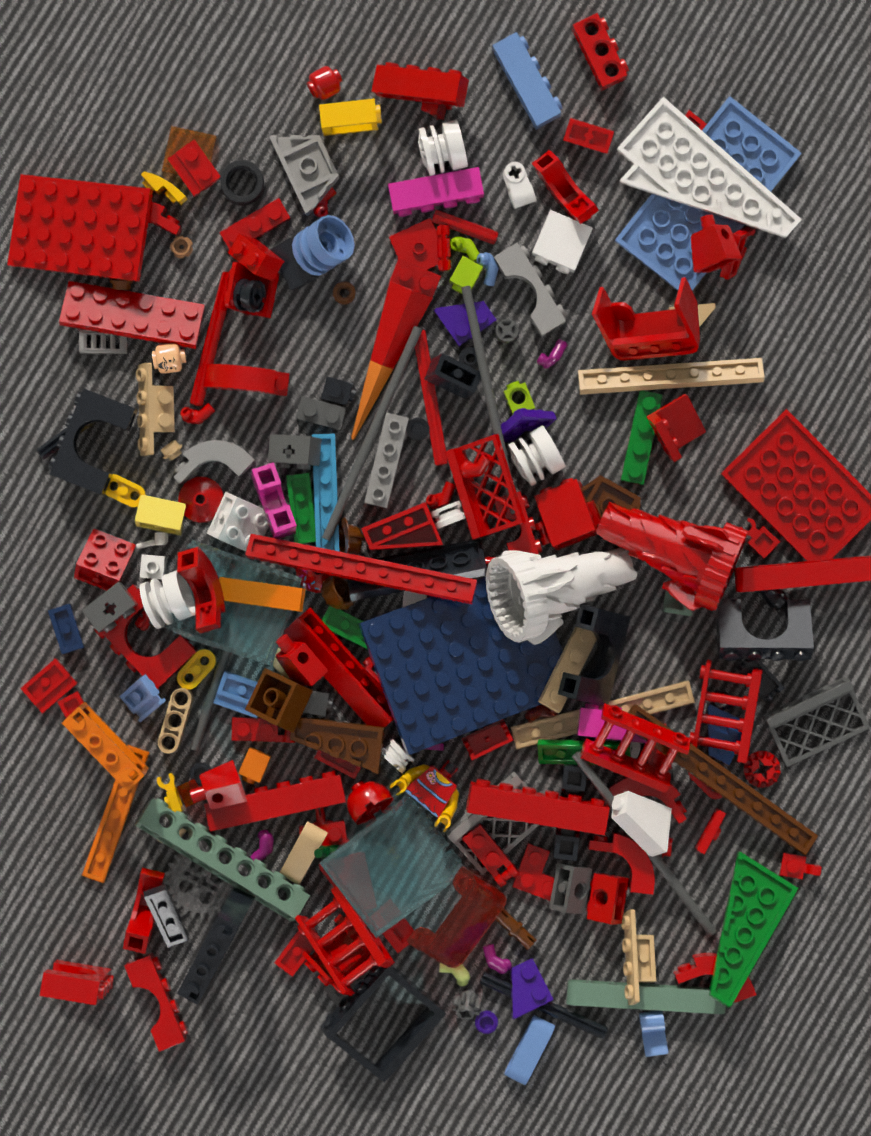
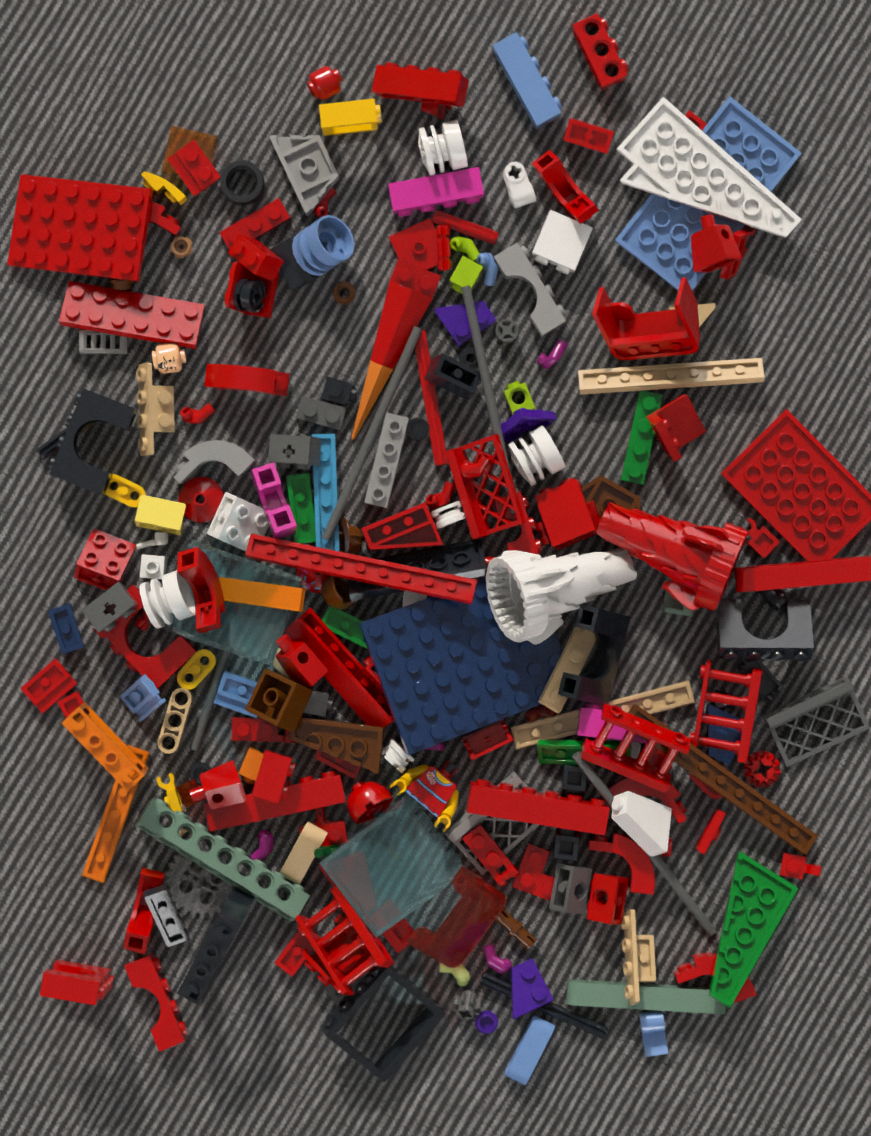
(171, 450): tan plate -> none
(211, 342): red axle -> none
(272, 776): none -> red piece

